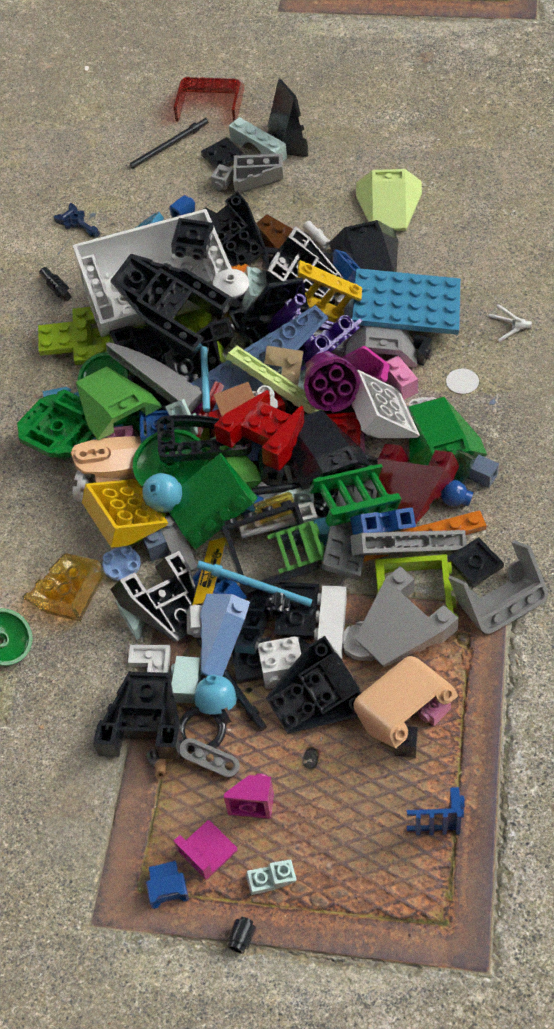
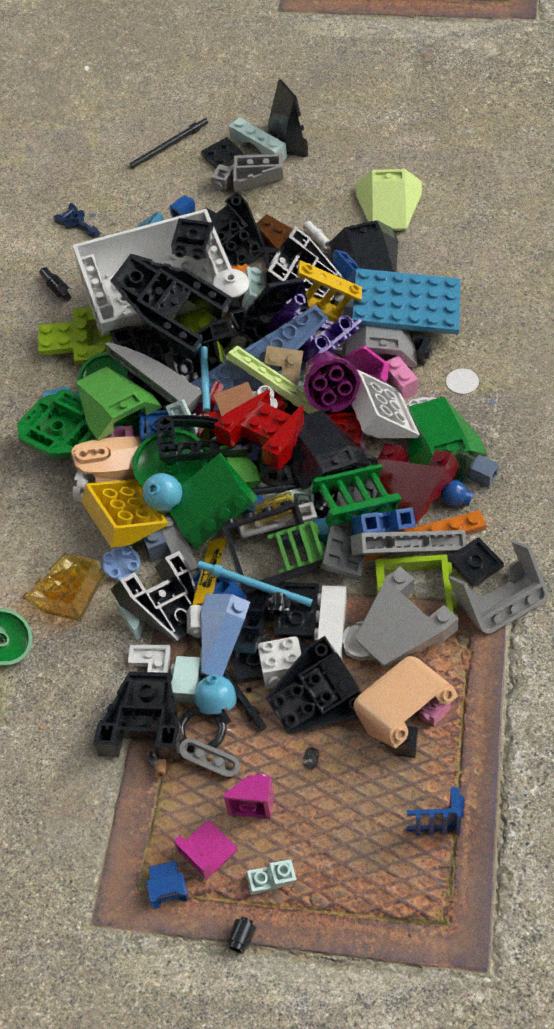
(210, 85): clear red windscreen -> none
(517, 323): white plant -> none

